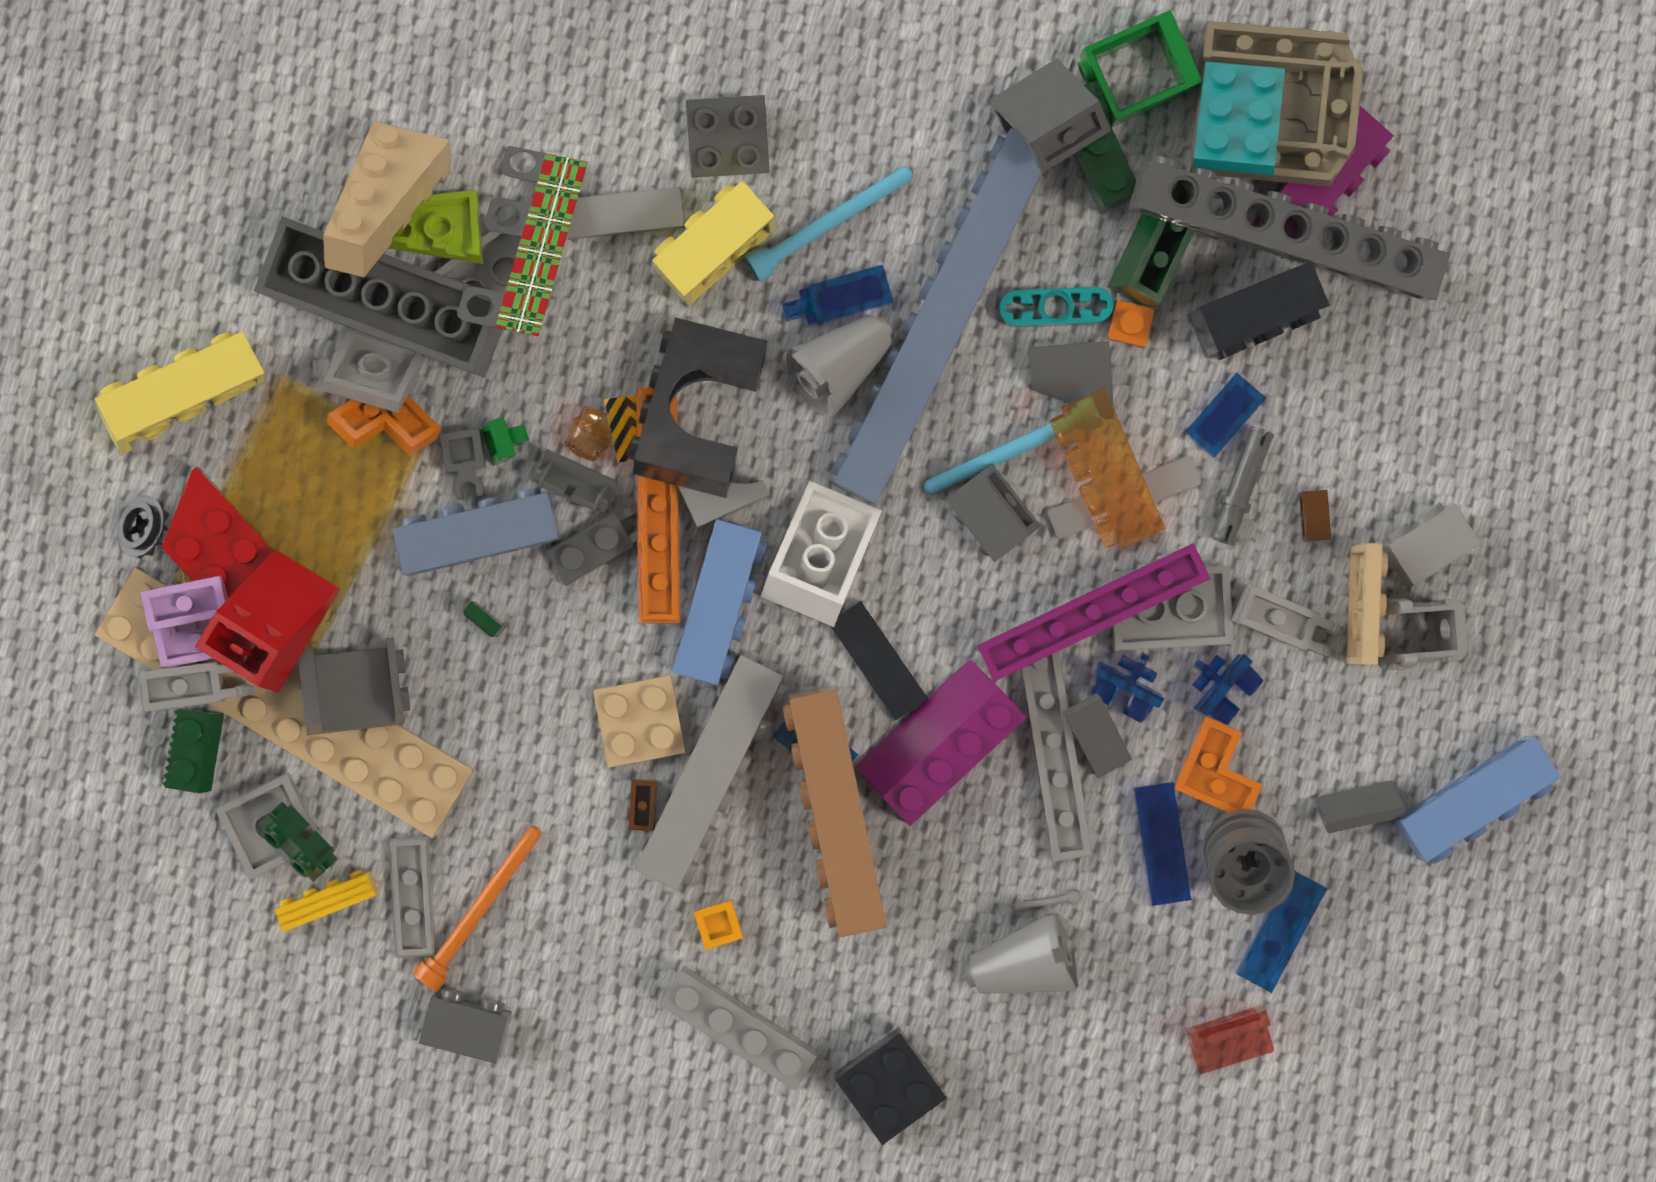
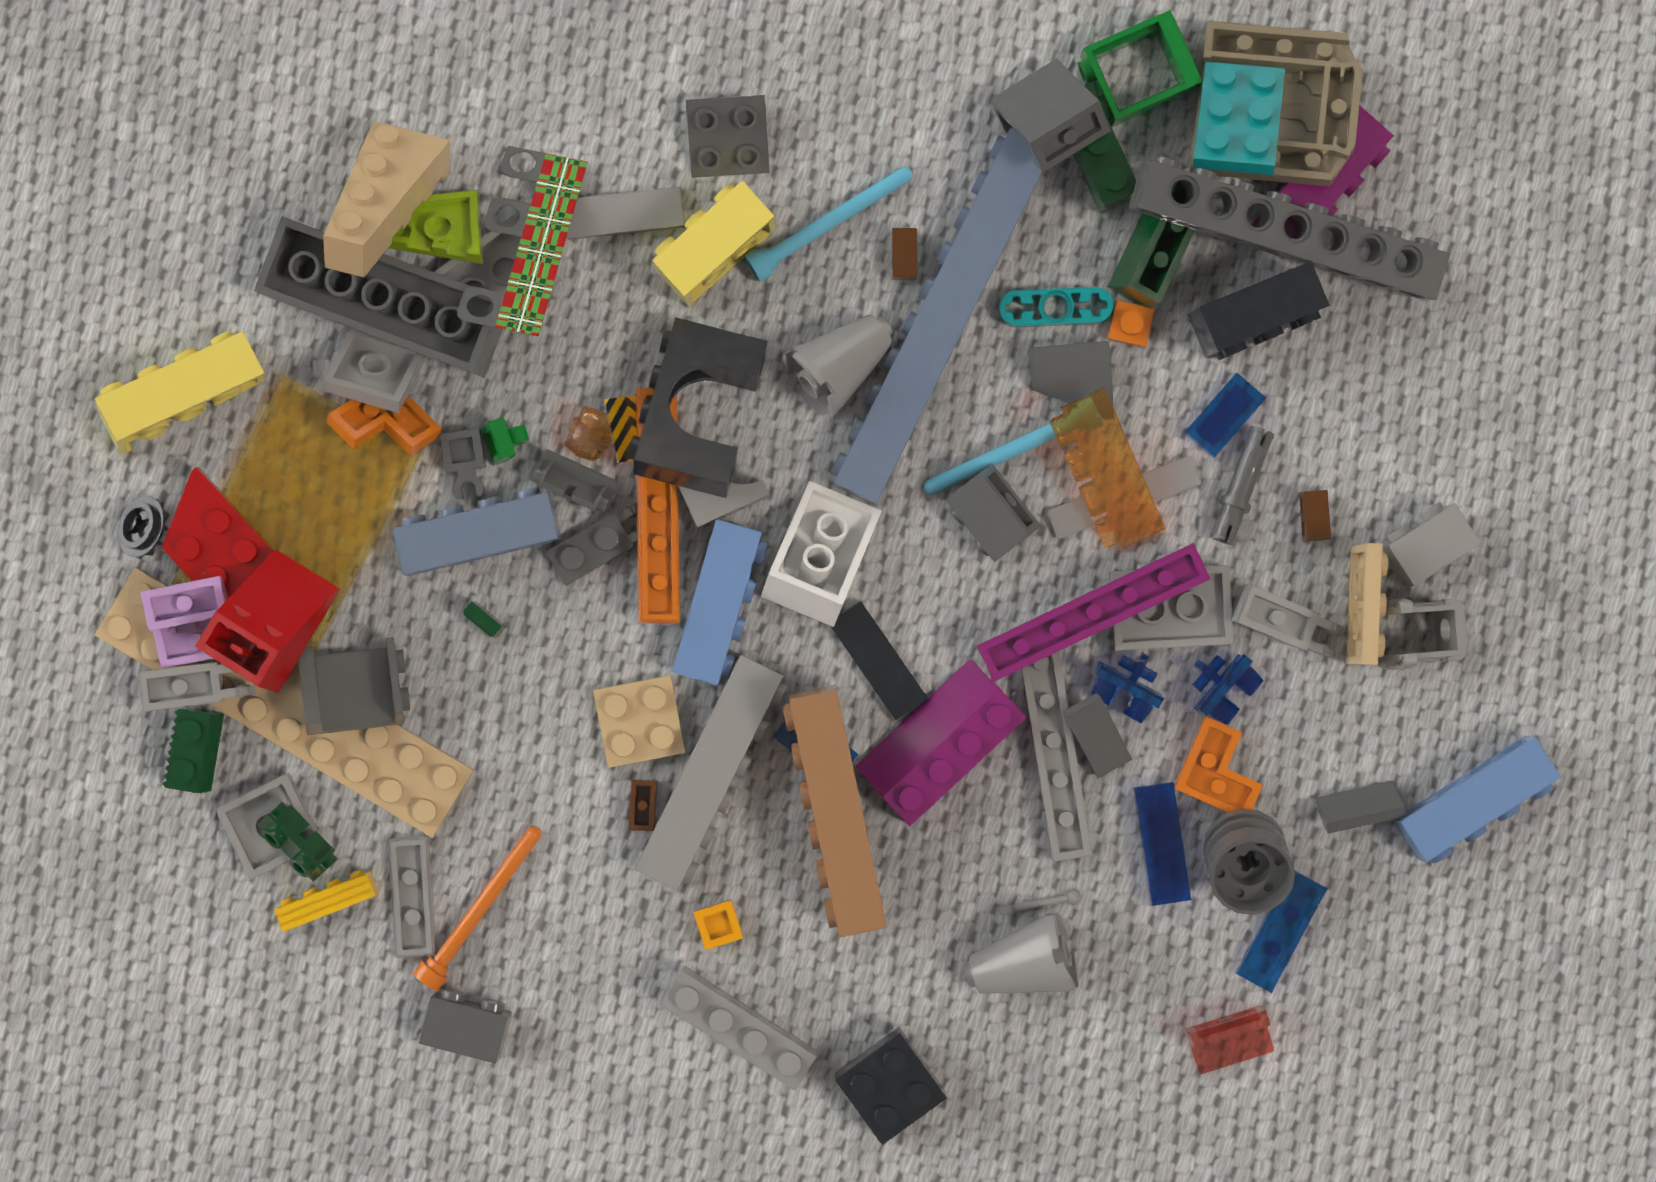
(841, 297): clear blue hinge -> none
(904, 254): none -> reddish brown piece

